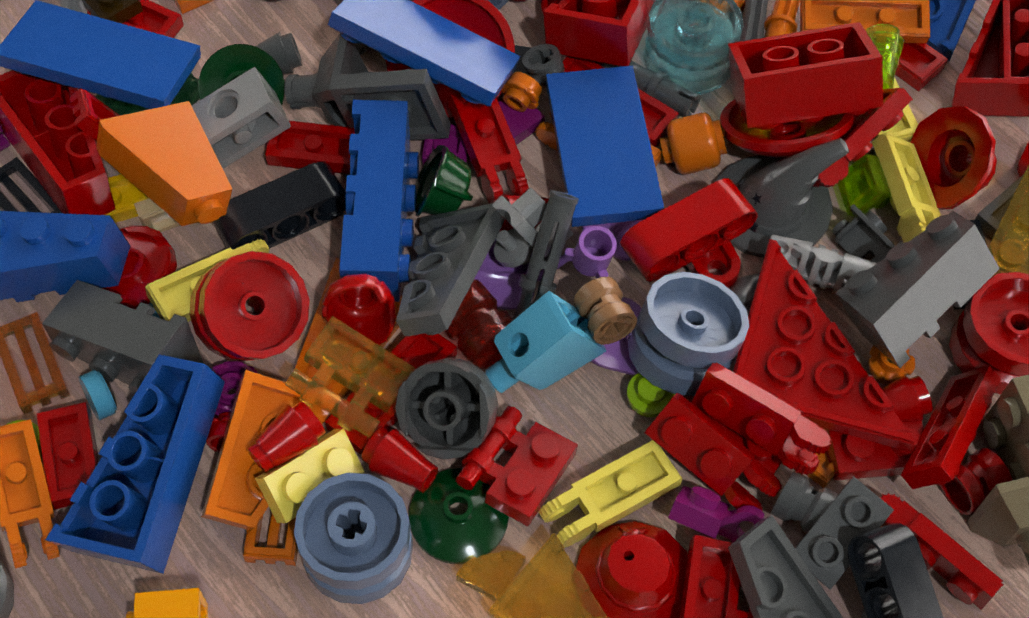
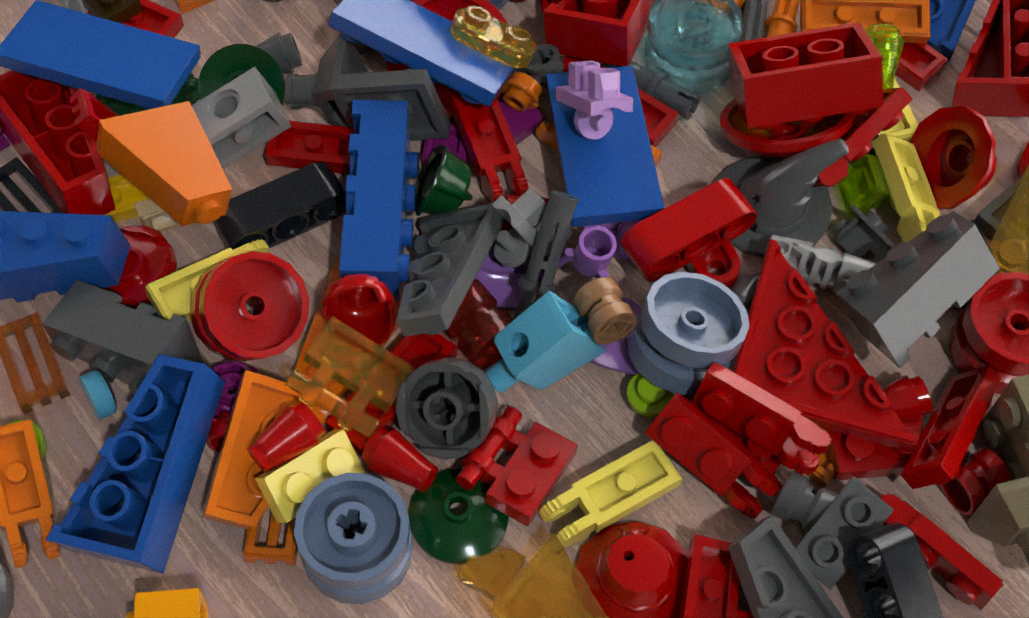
(67, 450): red plate -> none
(492, 37): none -> clear yellow plate
(593, 94): none -> lavender hips
(693, 143): orange head -> none
(705, 513): magenta plate -> none
(885, 371): orange plate -> none

